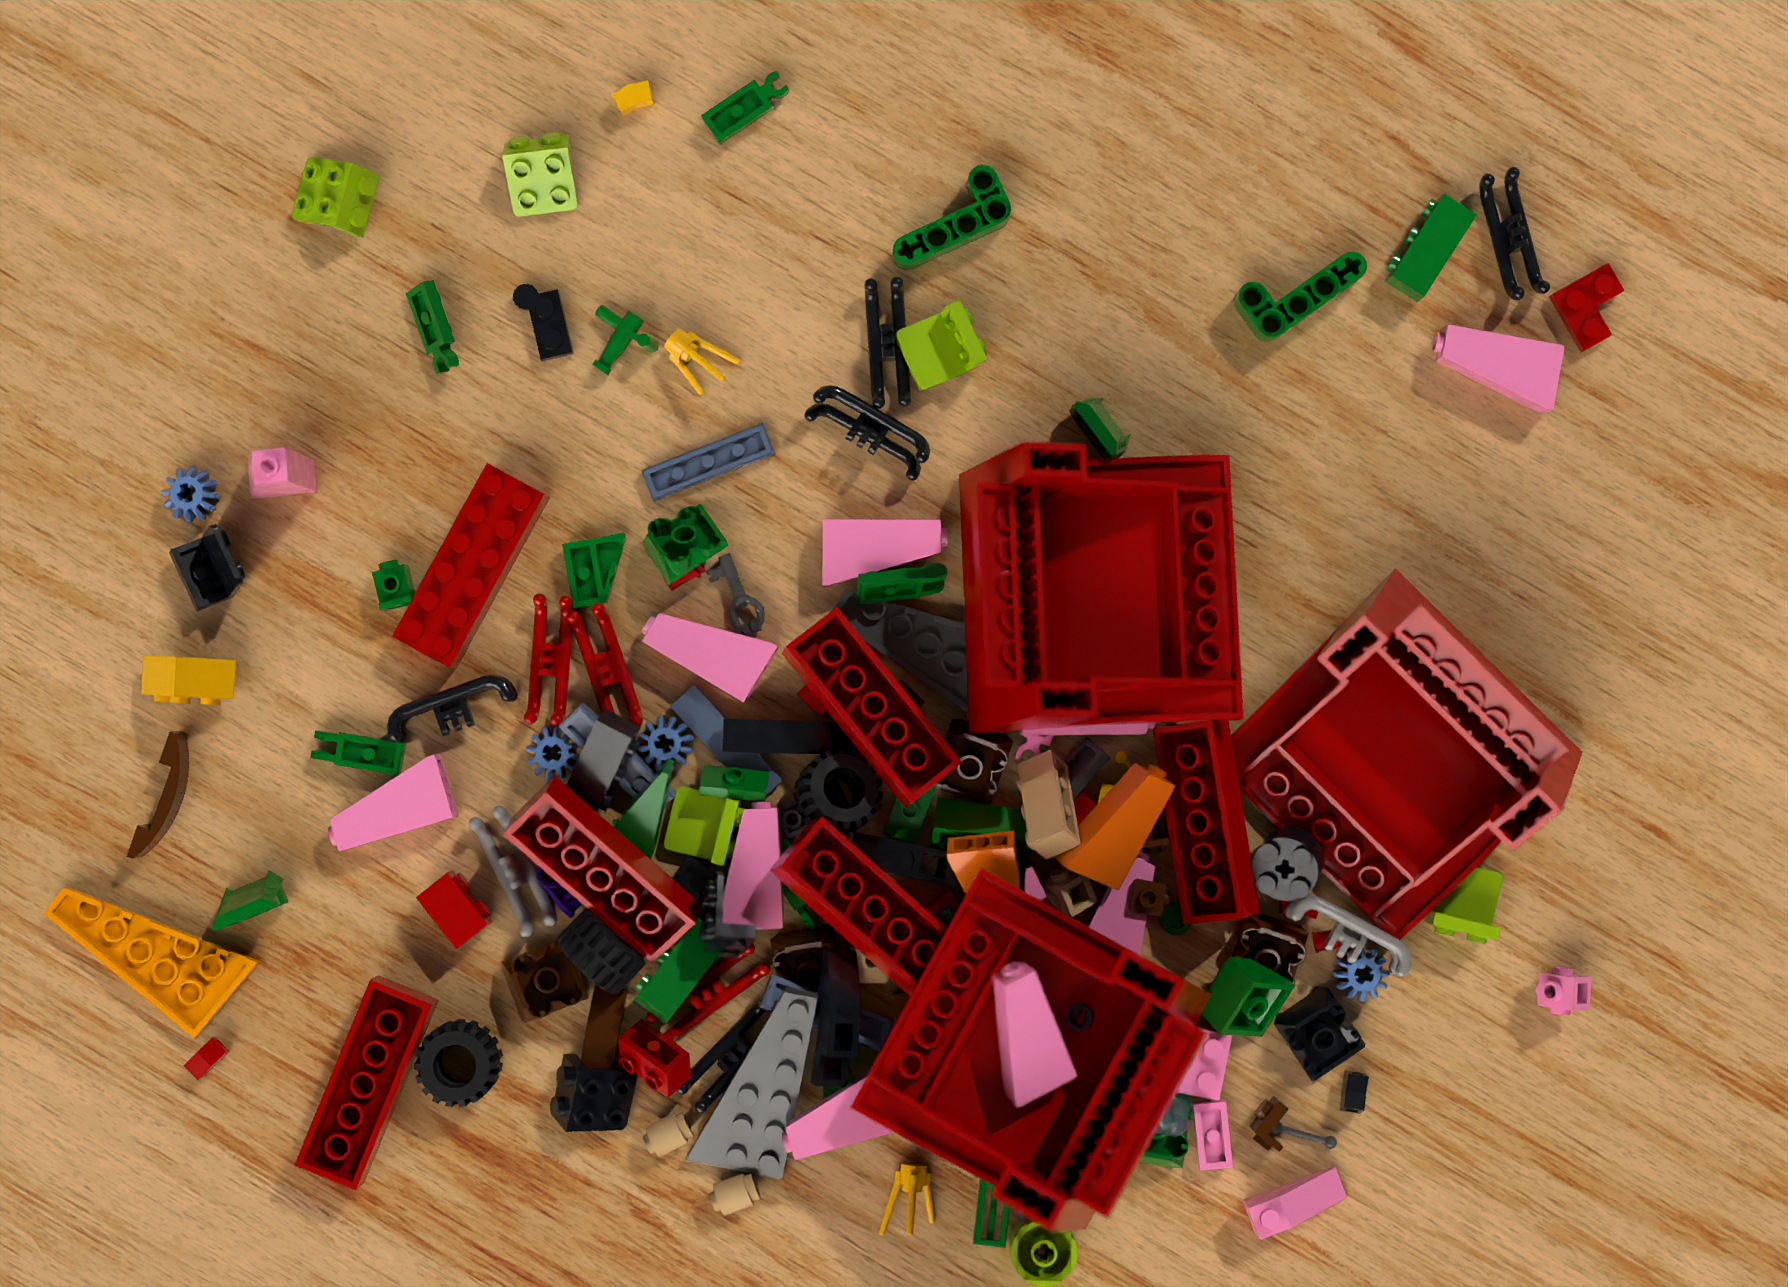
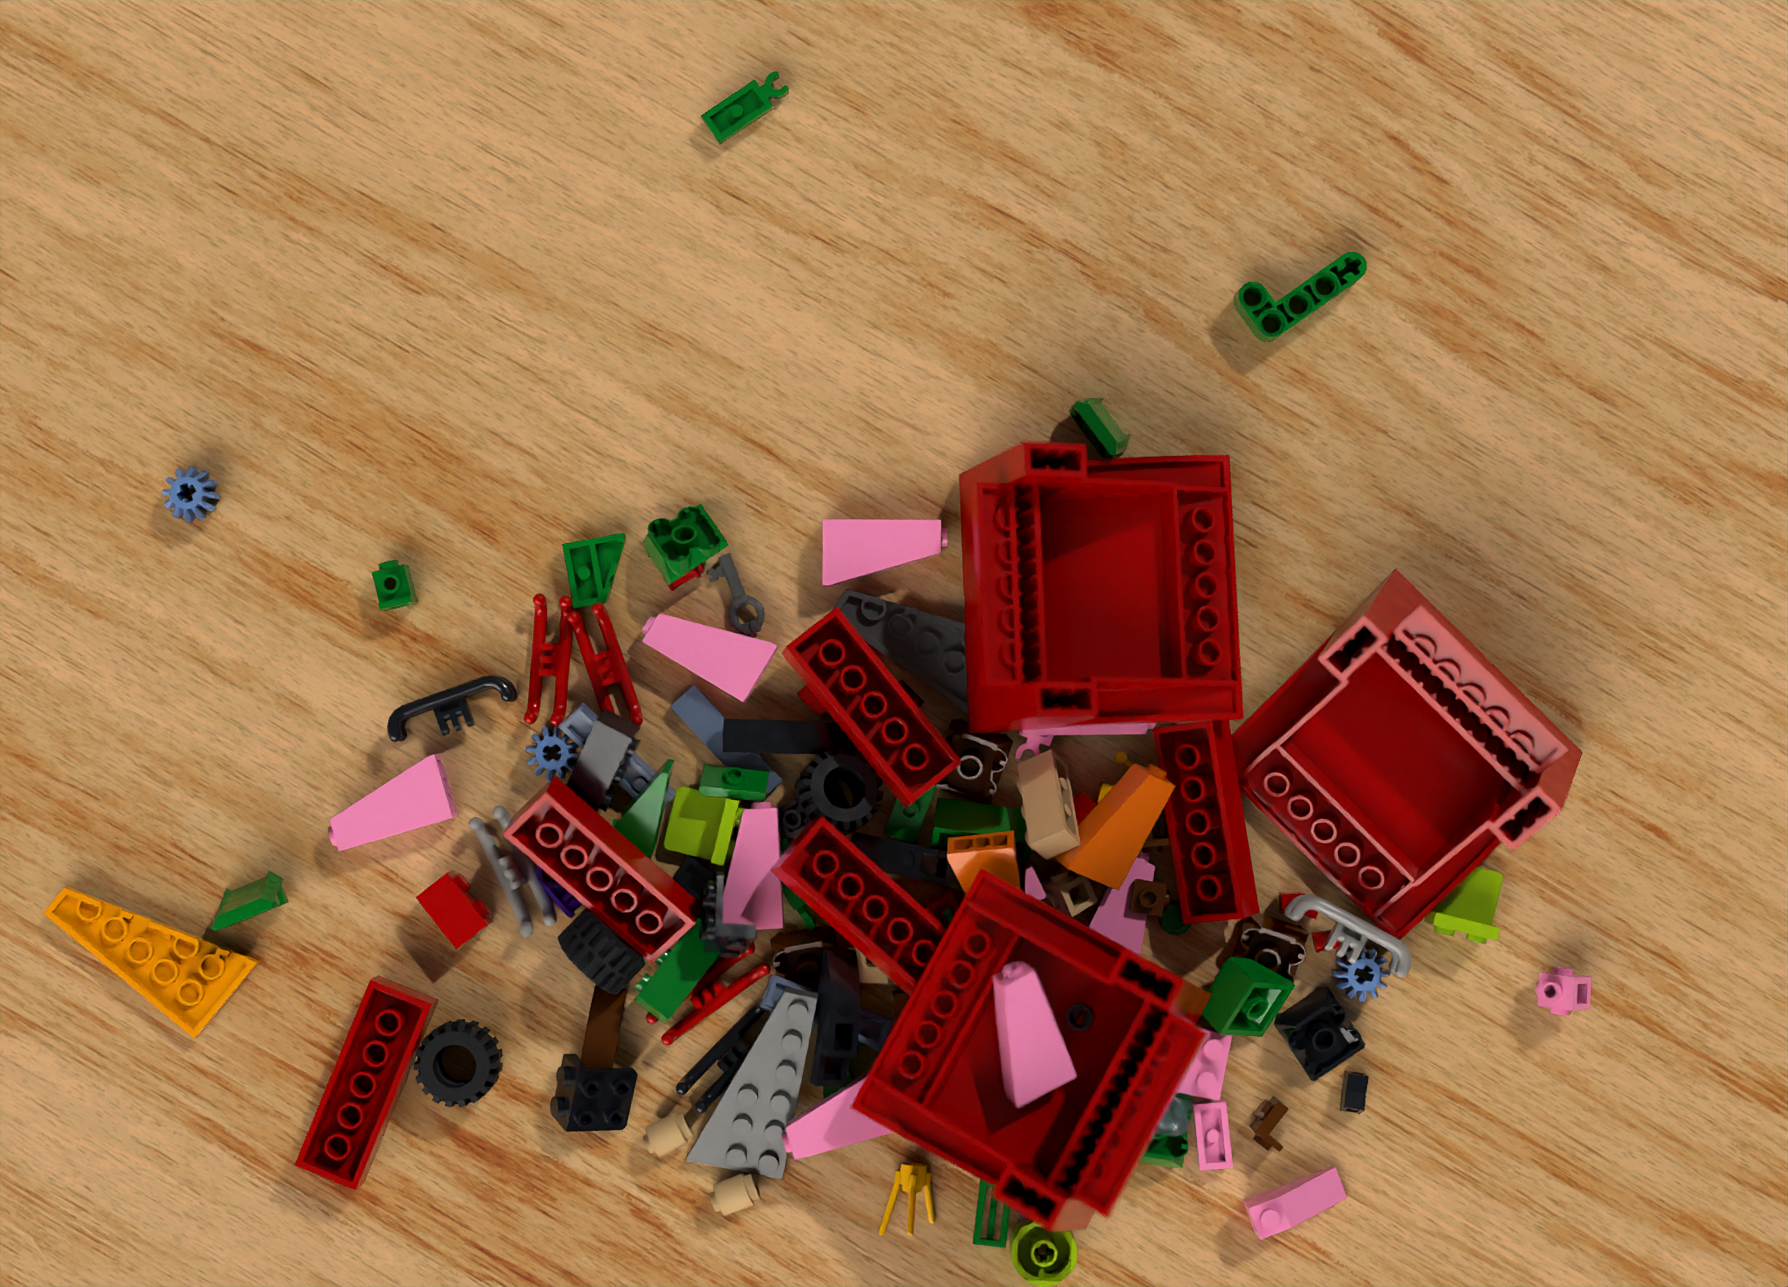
(177, 757): reddish brown slope -> none
(180, 678): yellow brick -> none
(206, 1058): red piece -> none
(208, 568): black bracket -> none
(280, 473): bright pink slope -> none
(335, 195): lime bracket -> none
(362, 752): green hinge -> none
(433, 325): green plate -> none
(470, 566): red brick -> none
(540, 174): lime bracket -> none
(543, 981): reddish brown slope -> none
(547, 320): black hinge -> none
(624, 333): green piece -> none
(633, 97): yellow piece -> none
(654, 1058): red brick -> none
(671, 733): medium blue gear -> none
(683, 347): yellow plant -> none
(708, 462): sand blue tile -> none
(871, 427): black piece -> none
(883, 344): black piece -> none
(900, 583): green hinge -> none
(941, 346): lime bracket -> none
(948, 225): green beam -> none
(1085, 764): dark grey plate -> none
(1304, 869): black brick -> none
(1329, 1142): dark grey hinge -> none
(1429, 246): green brick -> none
(1505, 363): bright pink slope -> none
(1511, 235): black piece -> none
(1579, 304): red plate -> none

